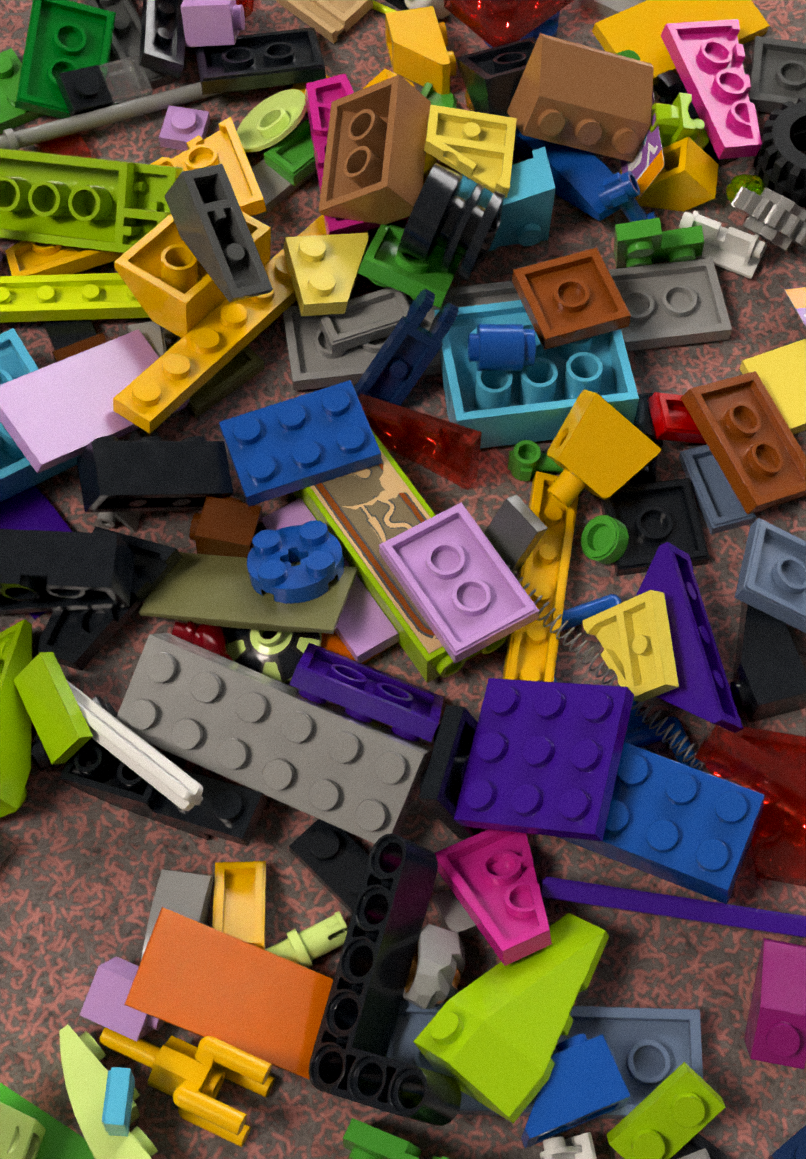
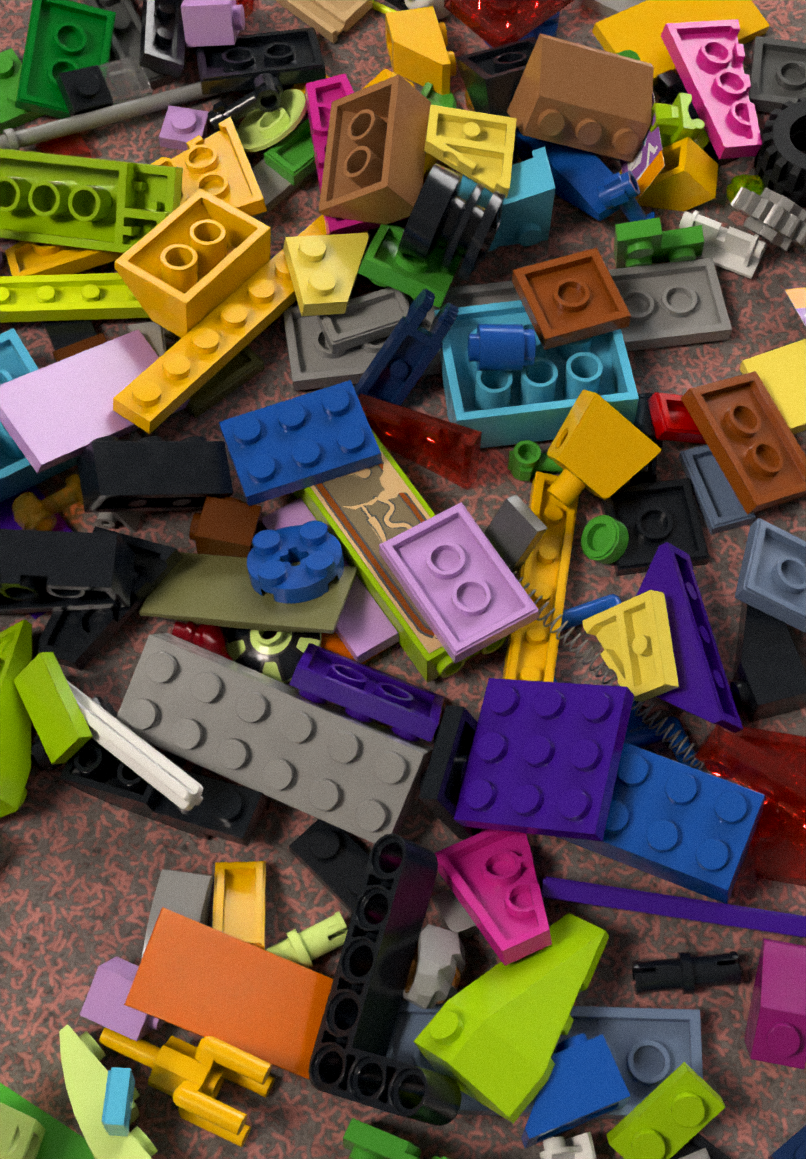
(39, 514): none -> clear yellow bar
(217, 232): dark grey slope -> none
(265, 97): none -> black bar
(686, 973): none -> black pin

